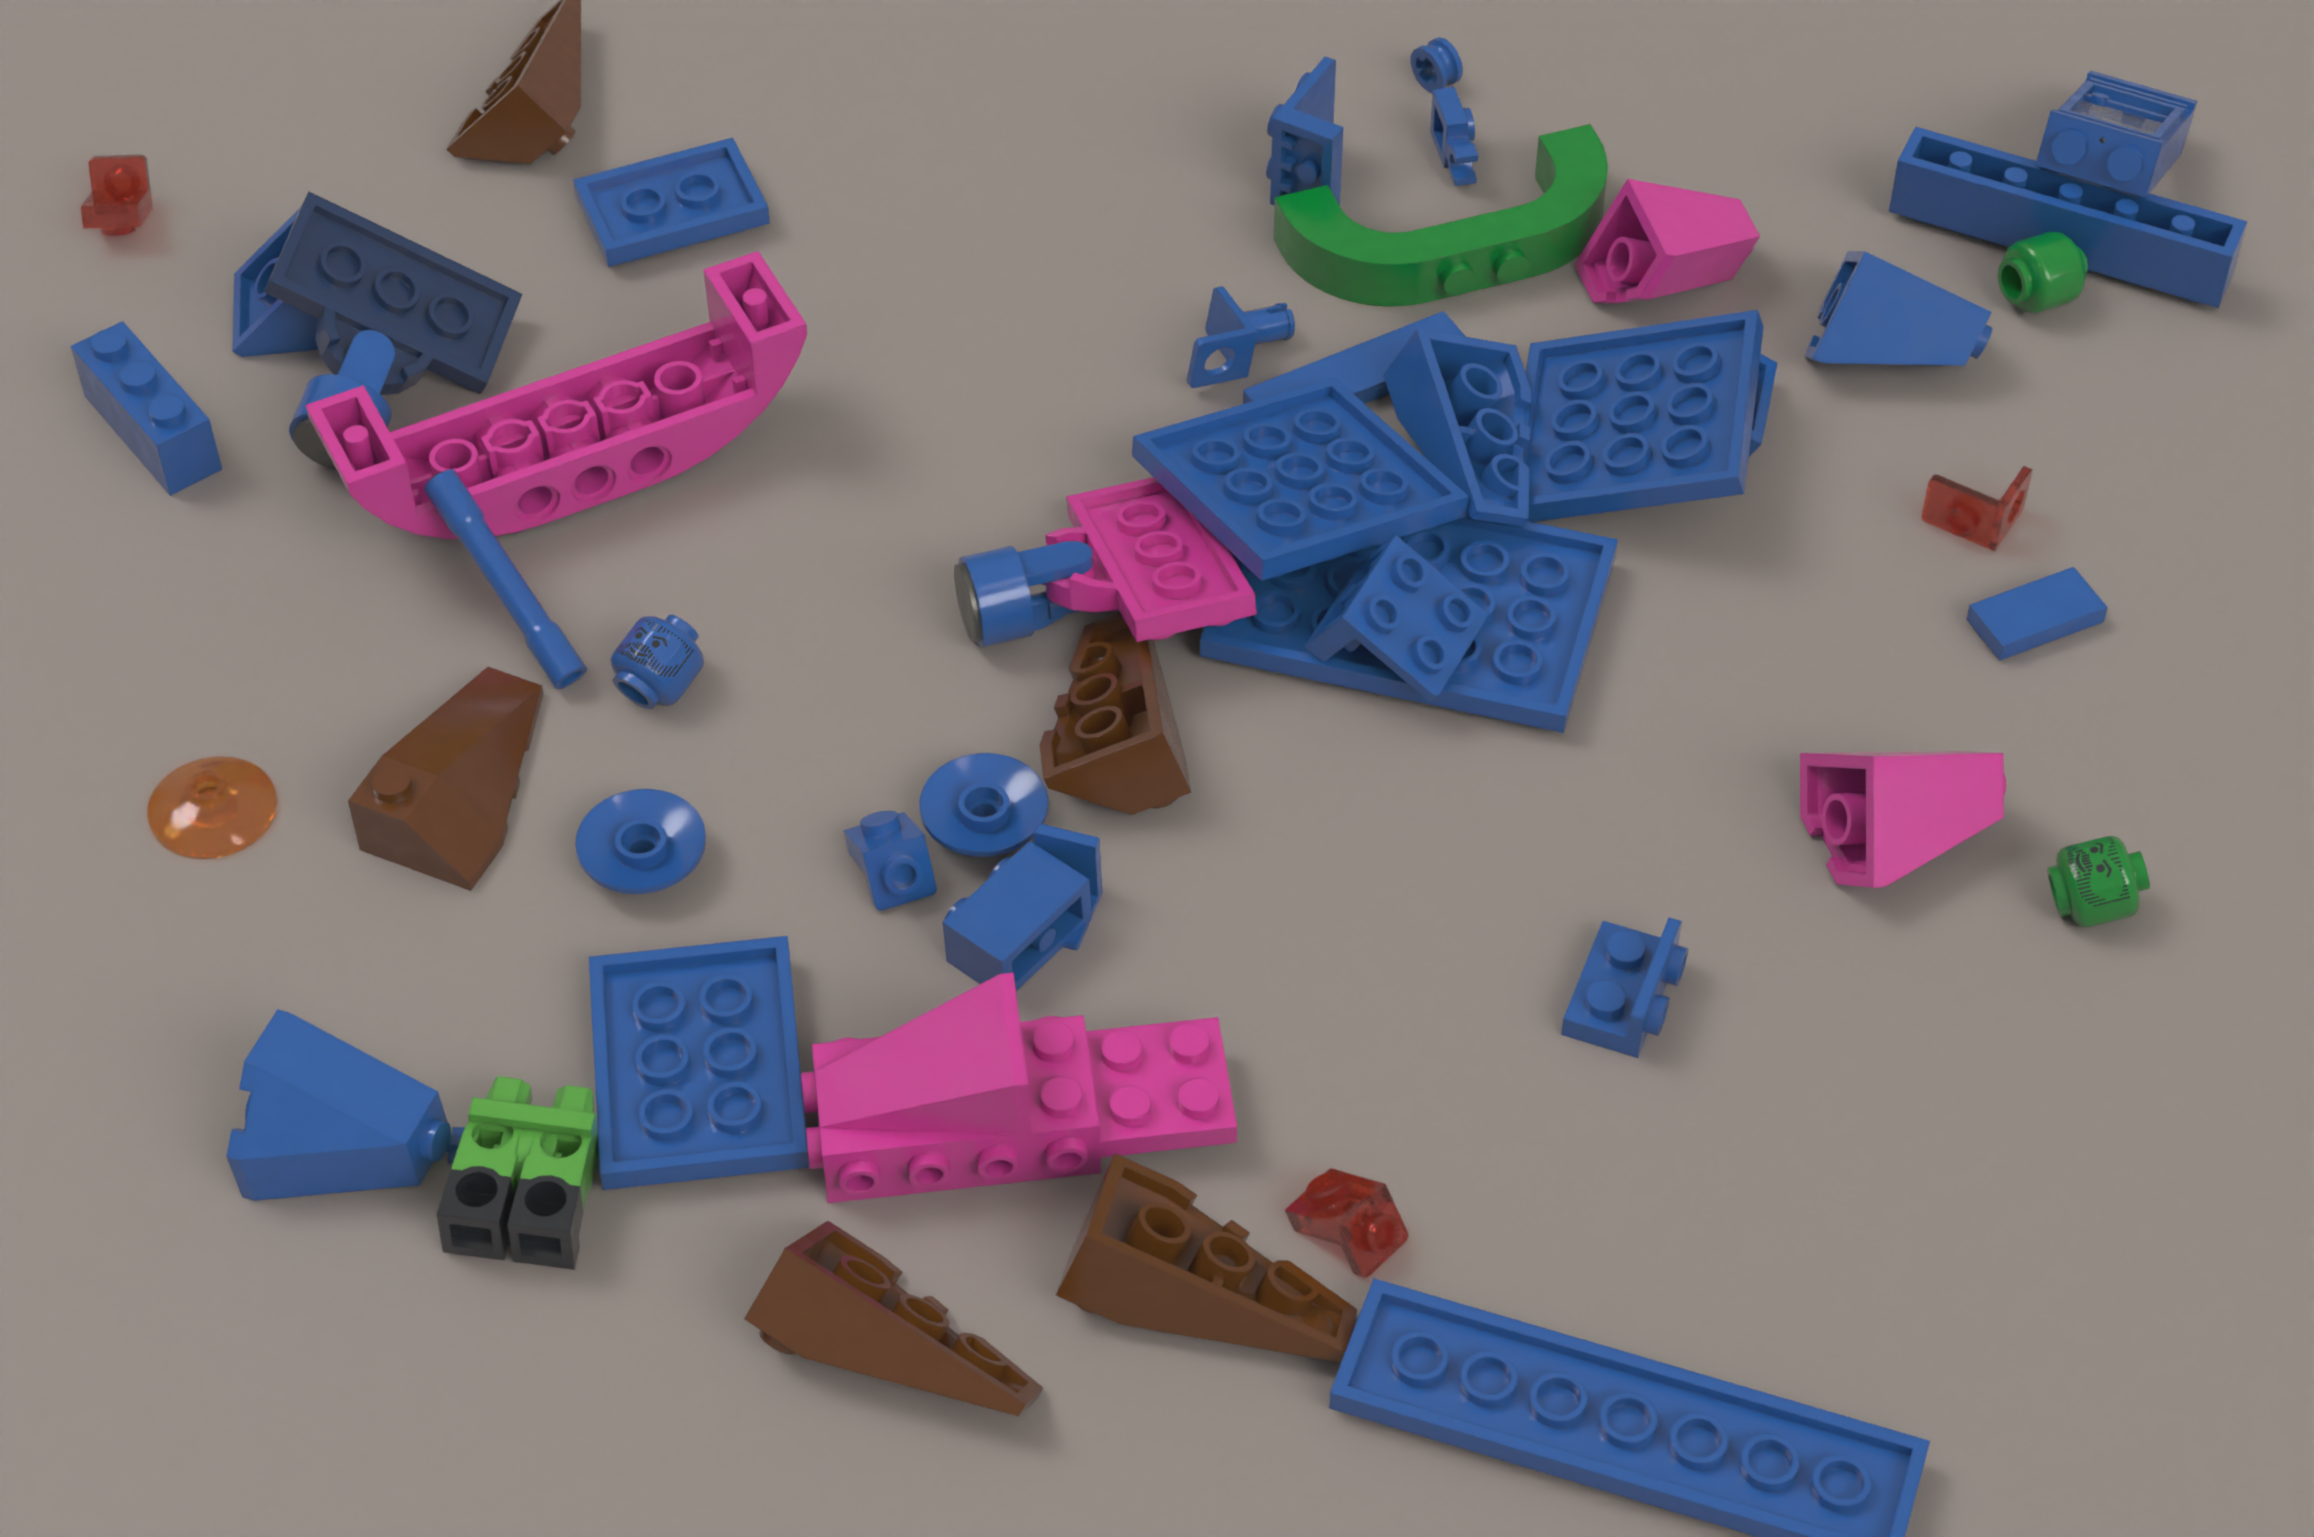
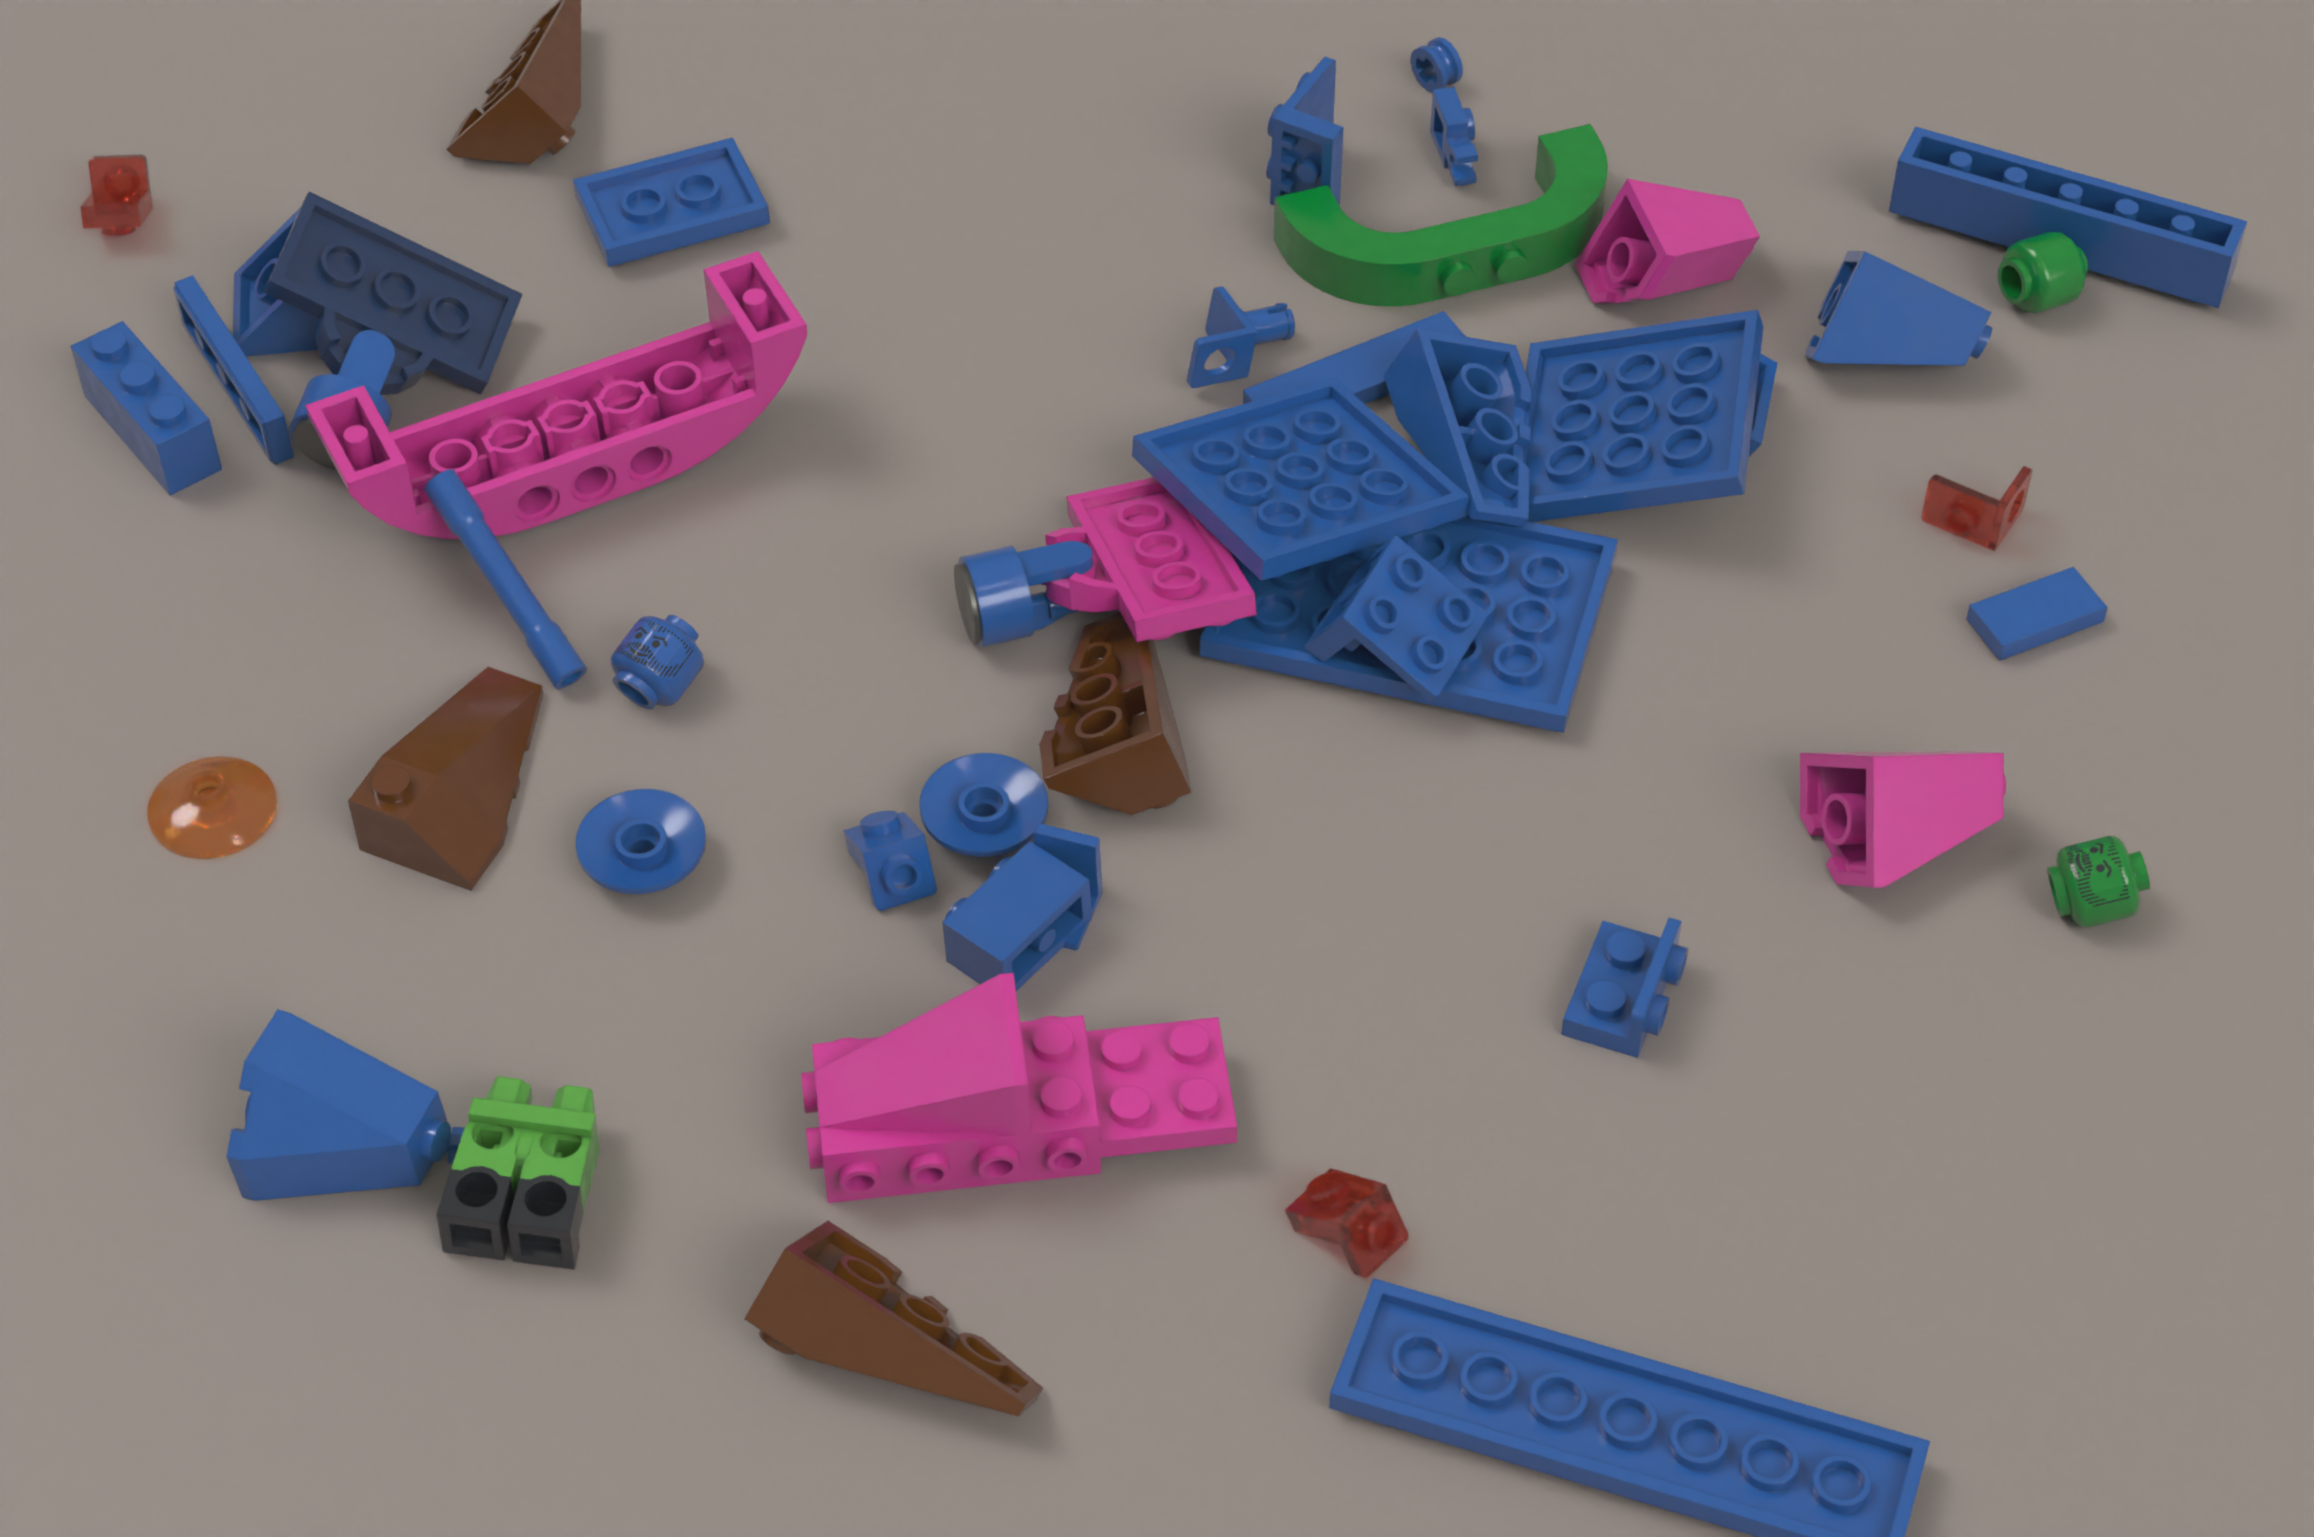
(233, 370): none -> blue tile
(696, 1063): blue plate -> none
(1174, 1270): reddish brown wedge -> none
(2117, 134): blue door -> none

